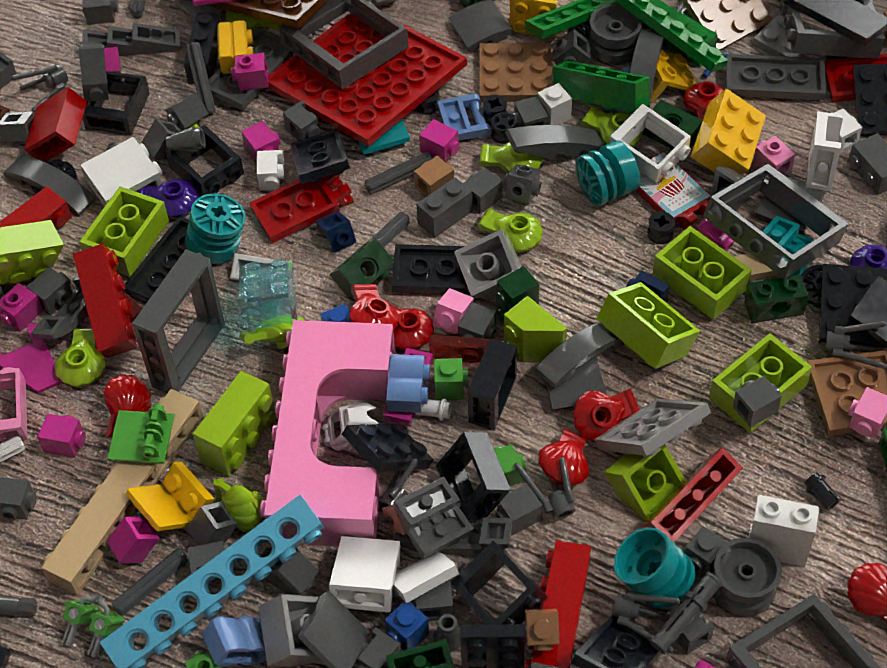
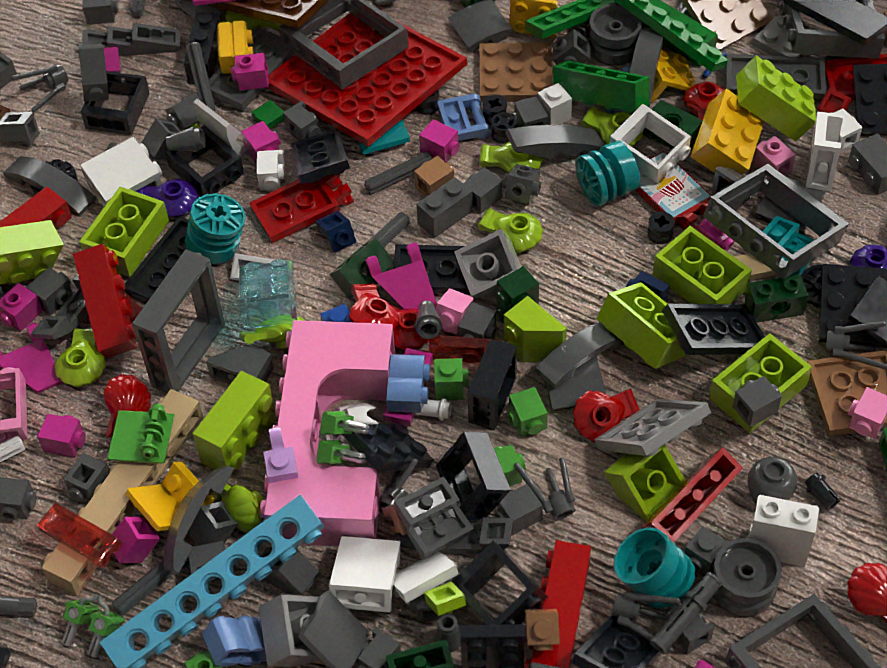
(55, 125): red brick -> none
(79, 534): none -> clear red plate
(85, 477): none -> dark grey brick
(175, 548): none -> dark grey slope
(218, 126): none -> white slope
(245, 358): none -> dark grey slope
(269, 113): none -> green tile
(280, 460): none -> lavender plate
(334, 450): none -> bright green piece
(405, 284): none -> dark pink flag
(407, 626): blue brick -> none
(427, 320): none -> dark grey cone
(445, 598): none -> lime plate
(527, 412): none -> bright green brick
(570, 448): red animal -> none
(713, 328): none -> black plate
(772, 478): none -> dark grey piece
(776, 98): none -> lime brick
(833, 102): none -> red tile

